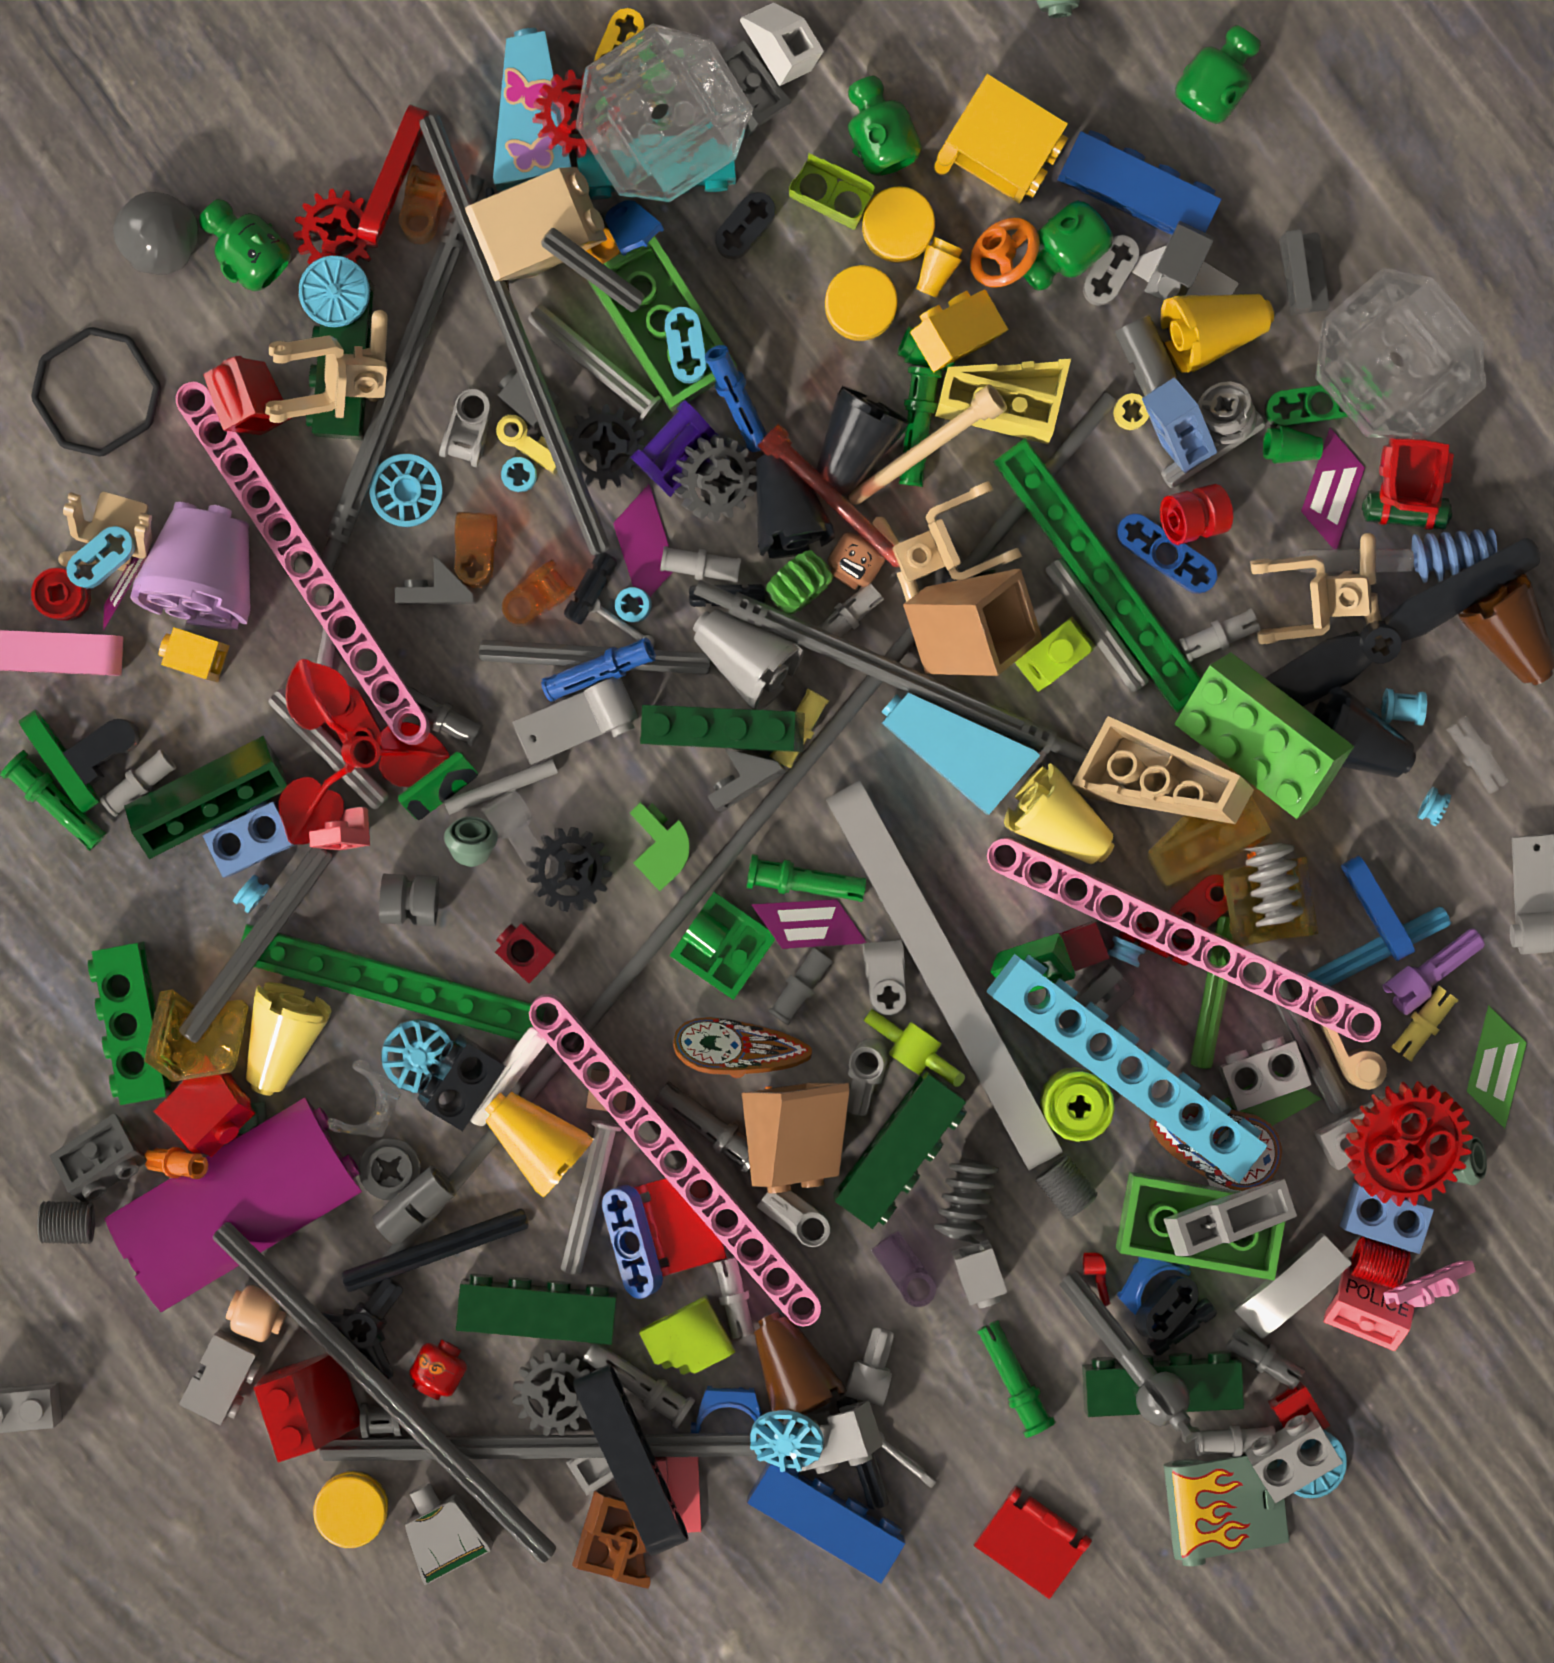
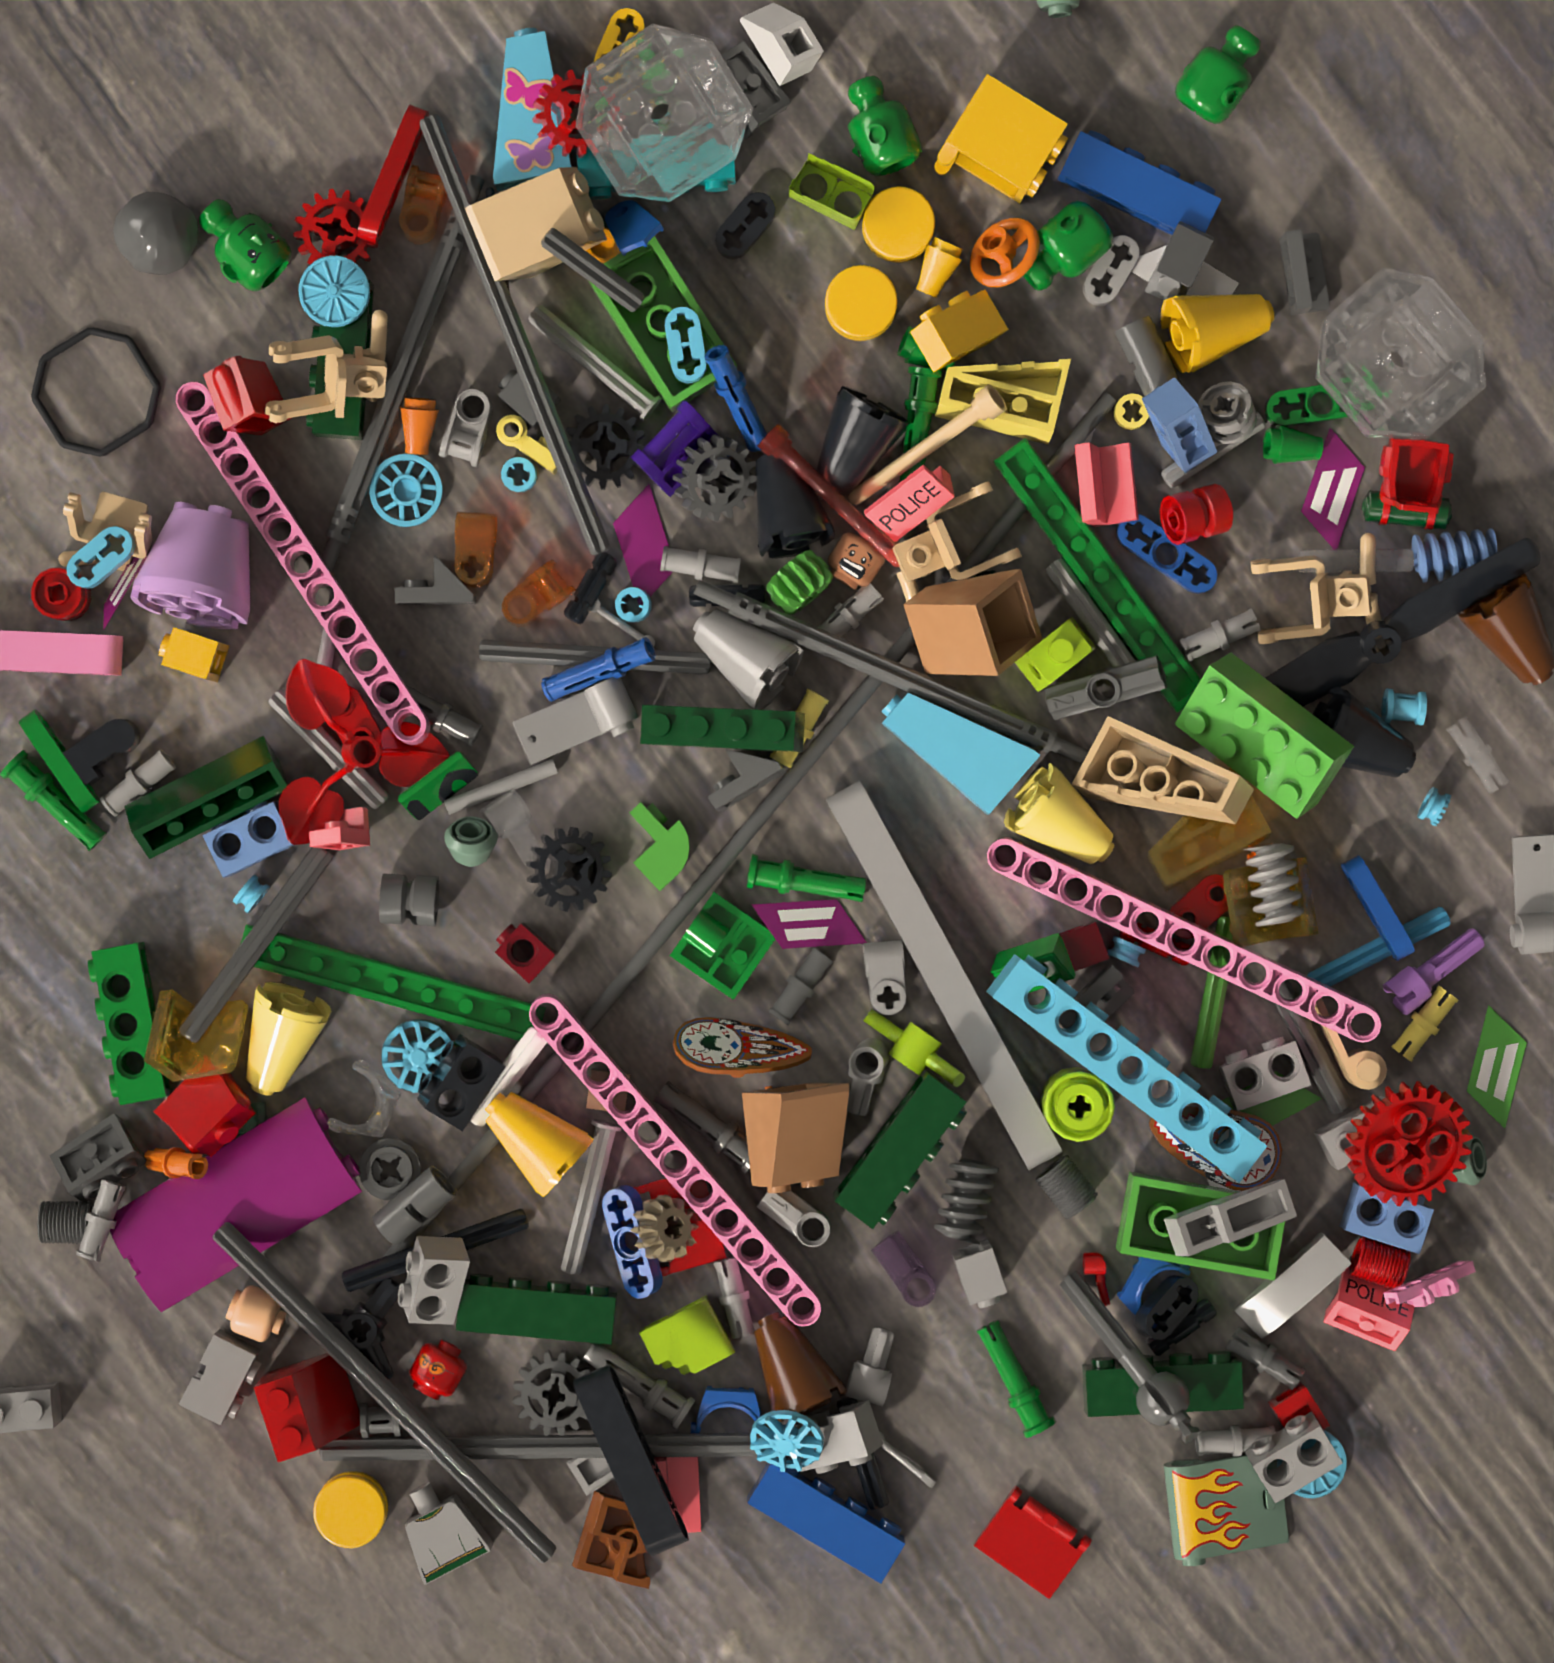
(100, 1220): none -> light grey pin
(418, 424): none -> orange cone
(434, 1280): none -> light grey brick
(664, 1228): none -> dark tan gear
(911, 501): none -> coral panel
(1106, 484): none -> coral panel
(1129, 682): none -> dark grey piece

